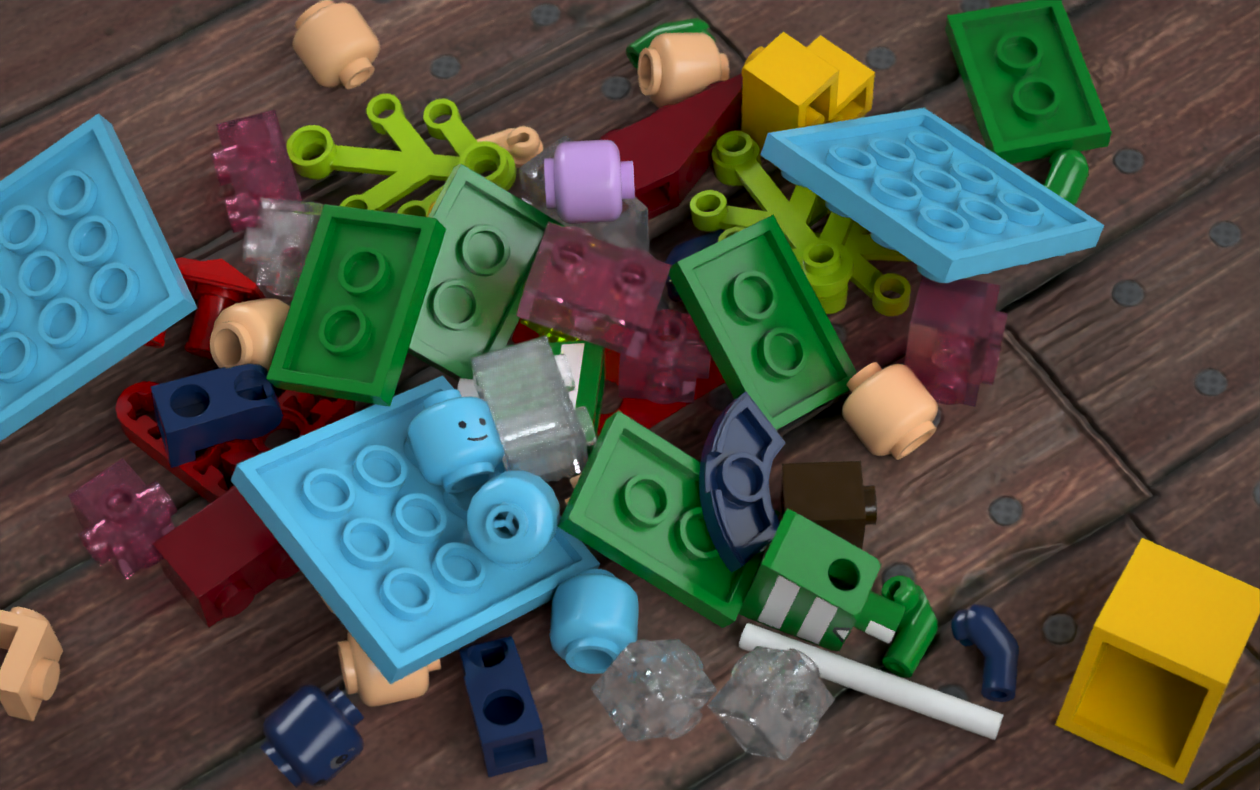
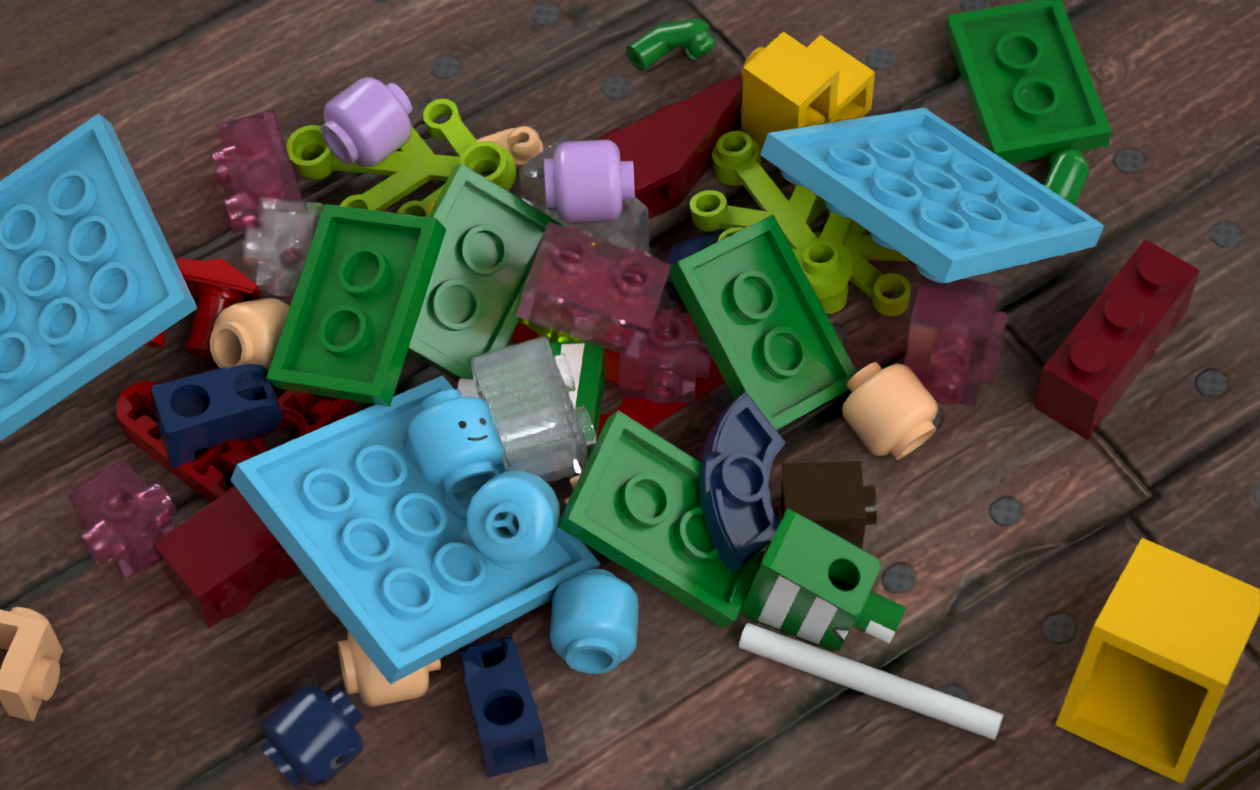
(336, 44): light nougat head -> none
(367, 122): none -> lavender head
(654, 689): clear brick -> none
(680, 67): light nougat head -> none
(772, 701): clear brick -> none
(915, 628): green arm -> none
(999, 647): dark blue arm -> none
(1115, 339): none -> dark red brick

